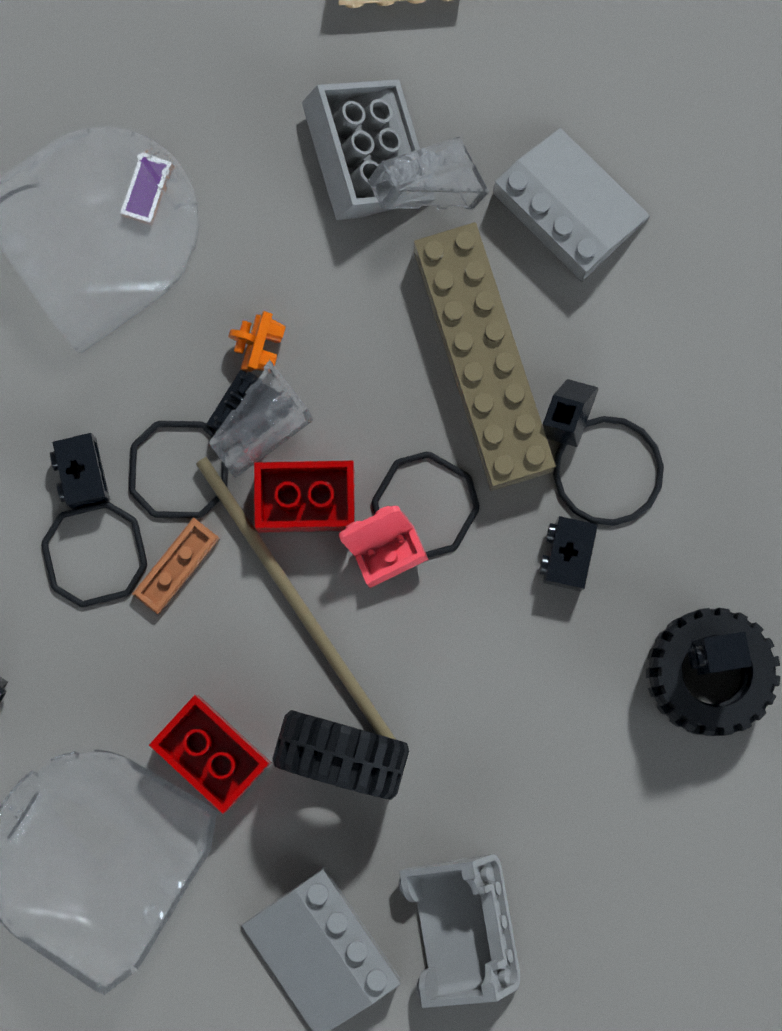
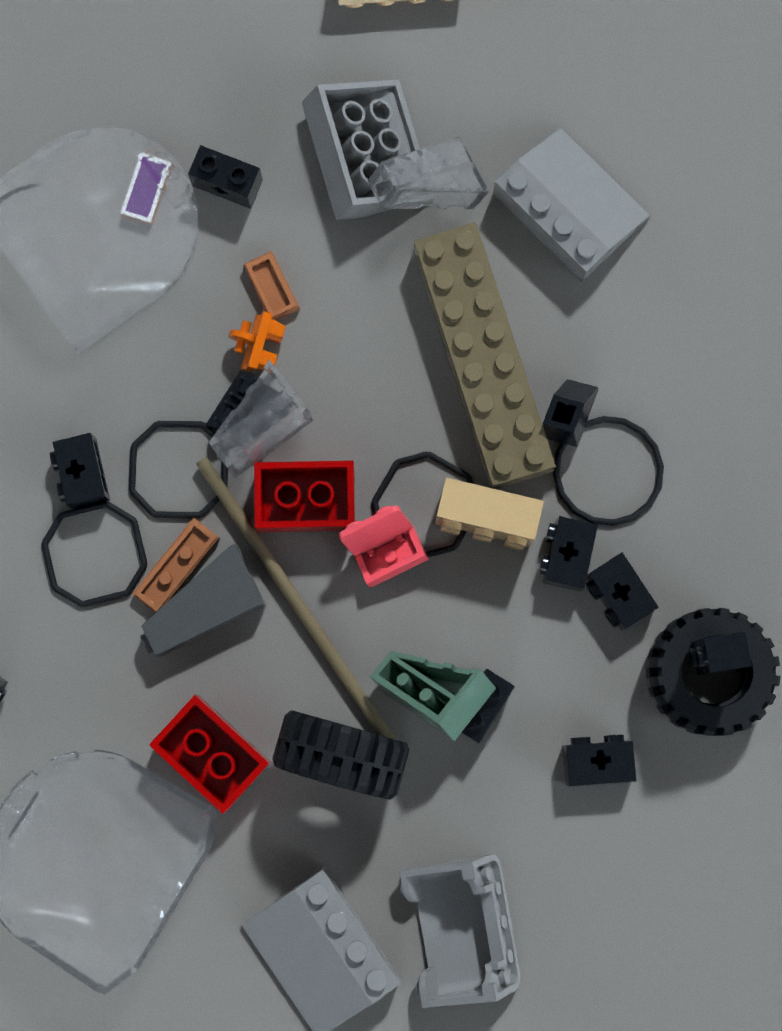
(205, 604): none -> dark grey slope
(225, 176): none -> black brick
(271, 286): none -> nougat tile
(434, 691): none -> sand green wedge
(487, 713): none -> black brick
(488, 514): none -> tan brick
(617, 769): none -> black brick
(637, 598): none -> black brick

